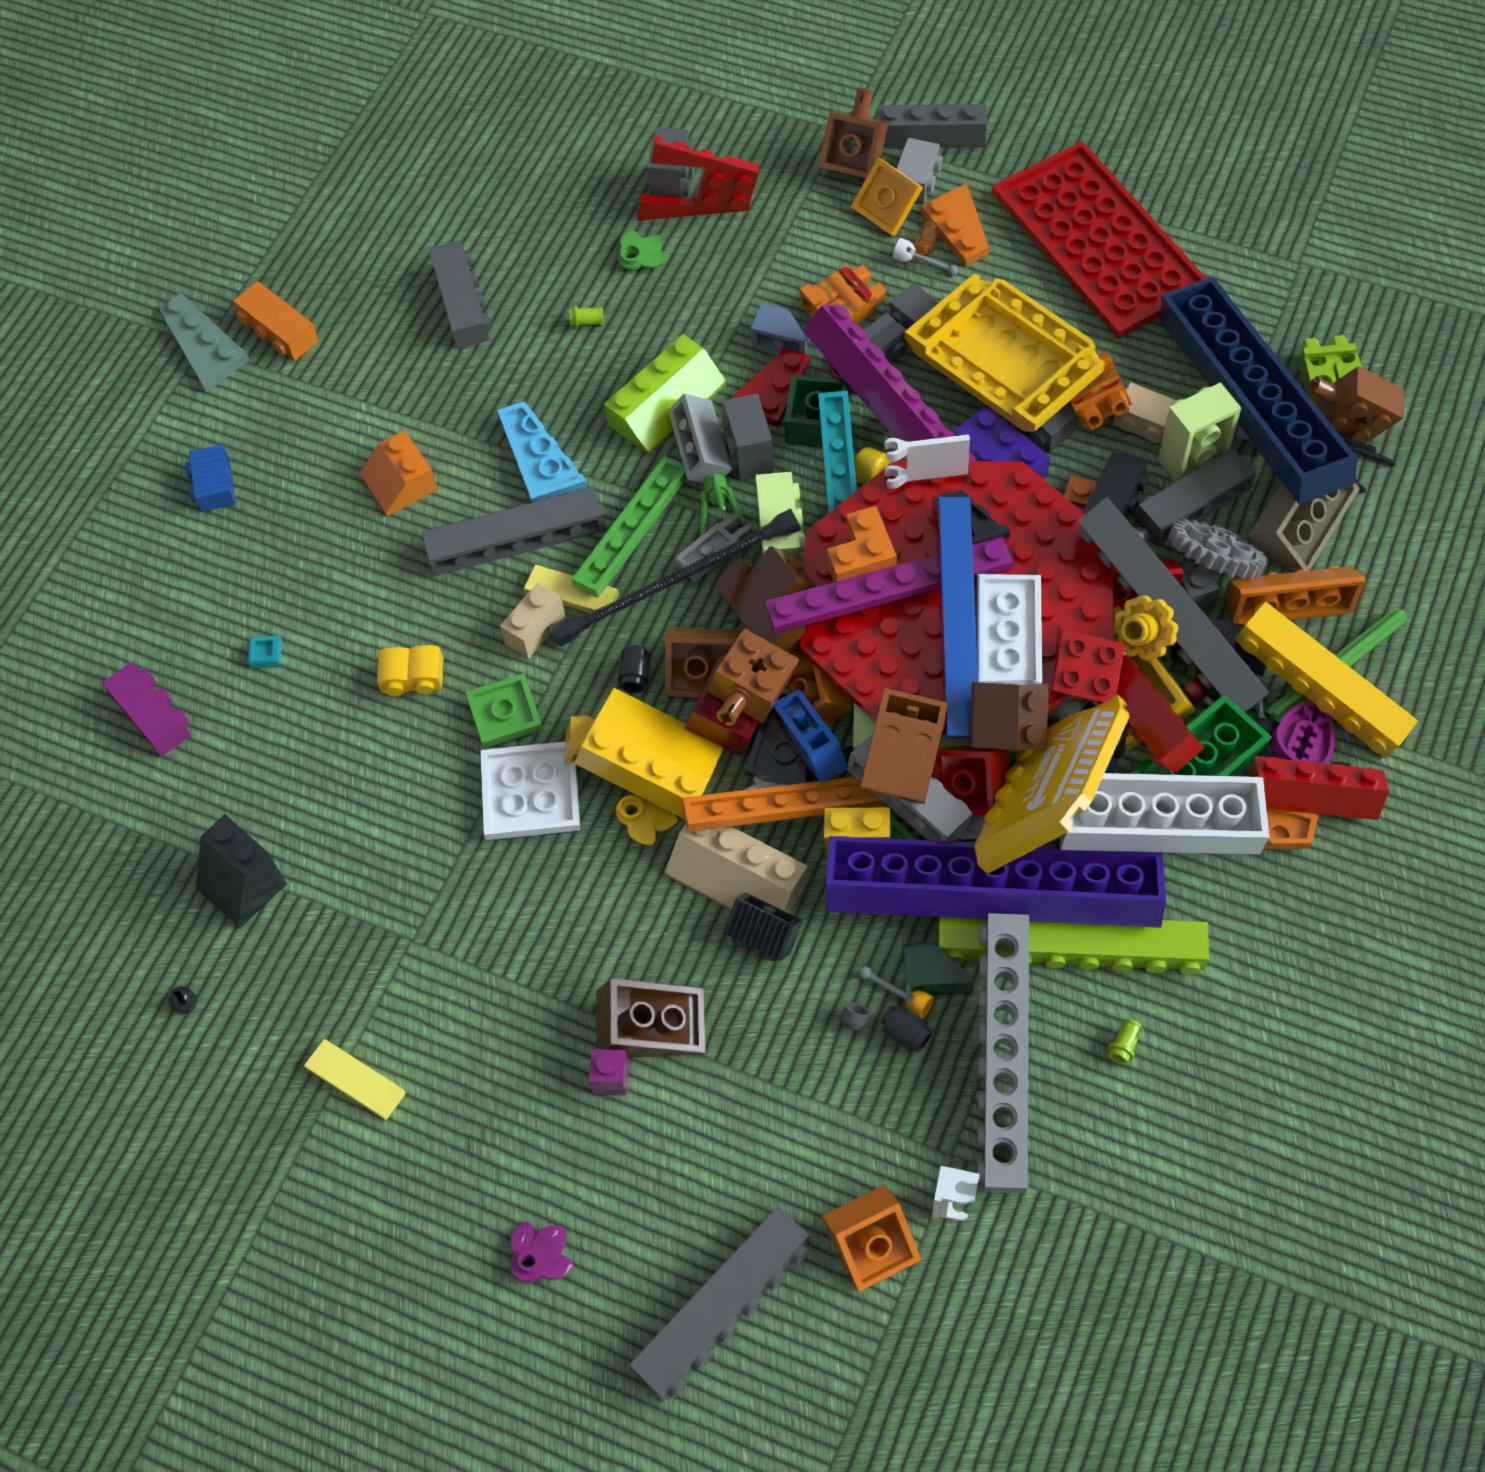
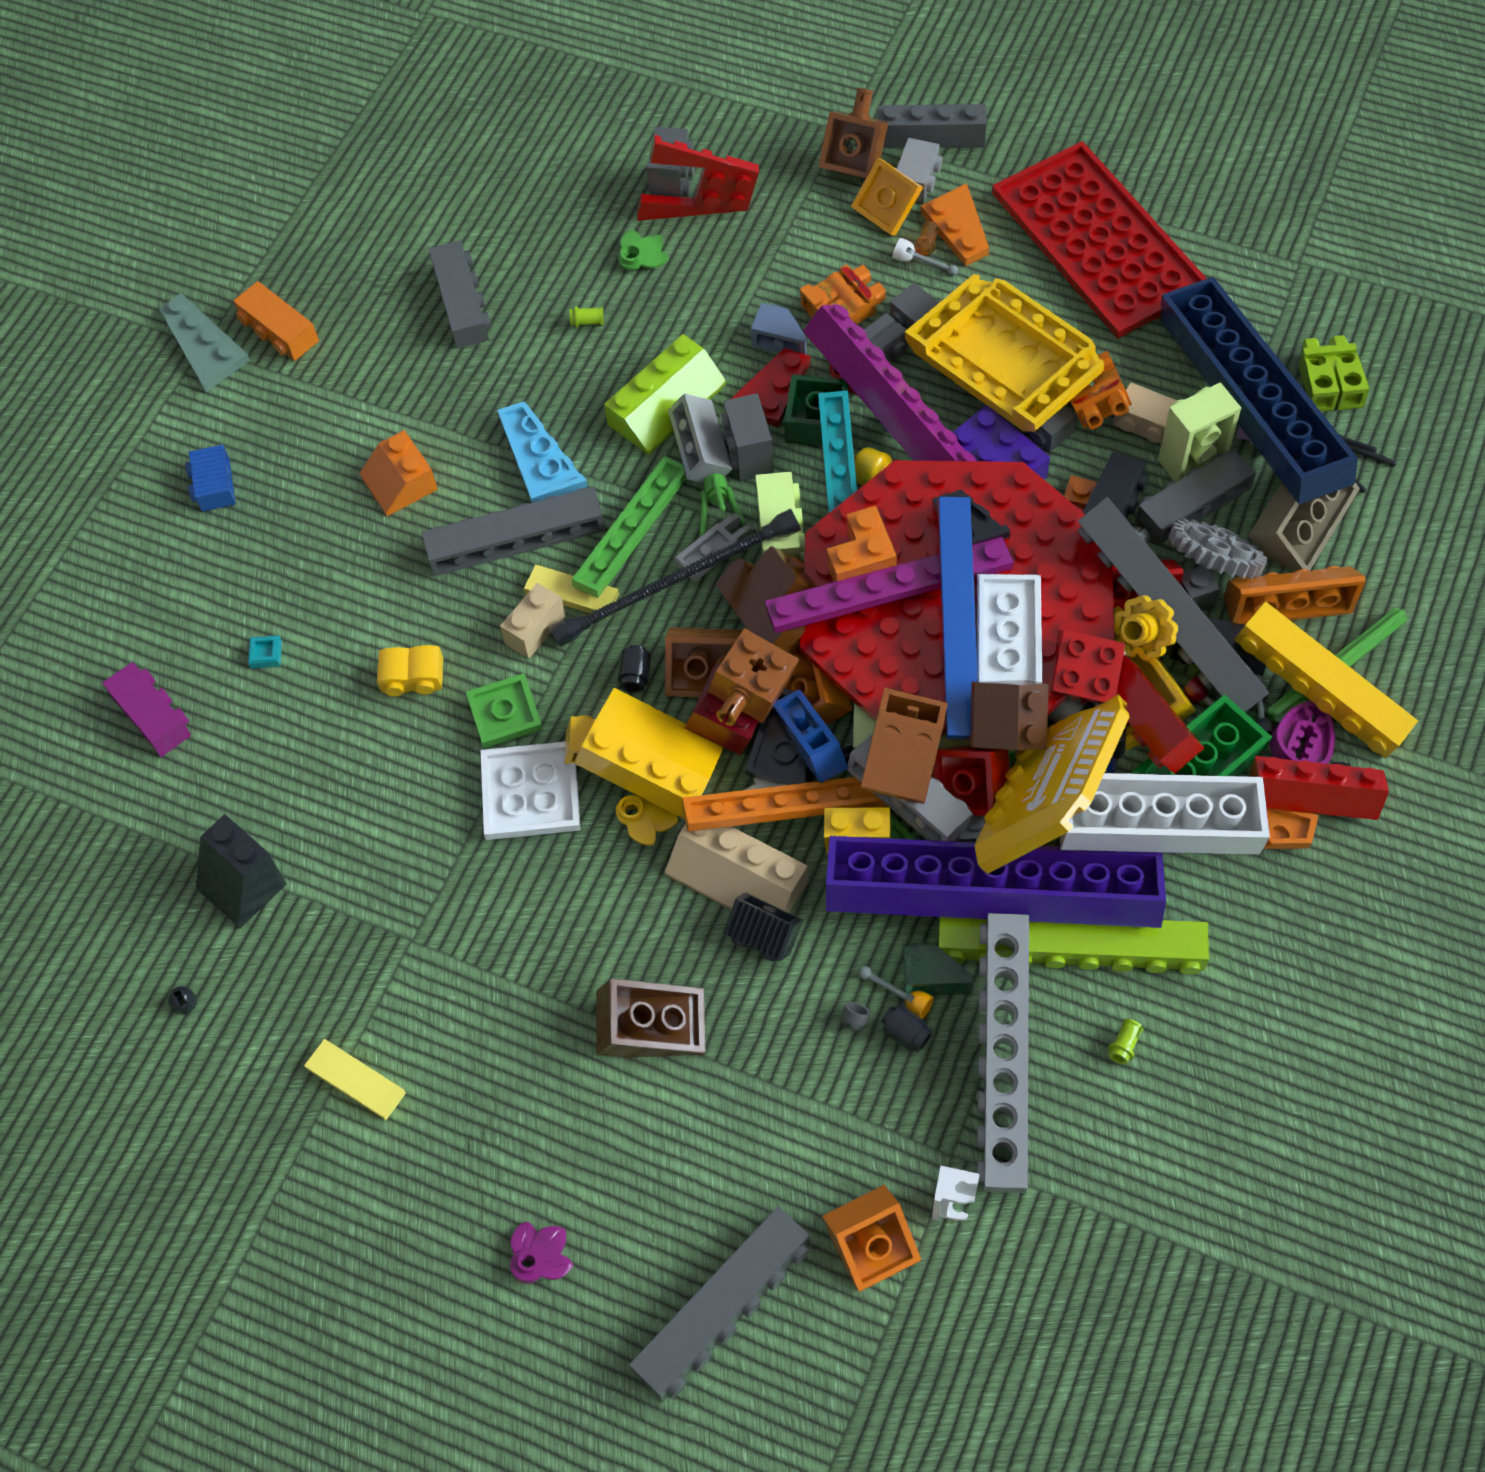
(608, 1072): magenta brick -> none
(927, 459): white flag -> none
(1359, 403): dark orange brick -> none

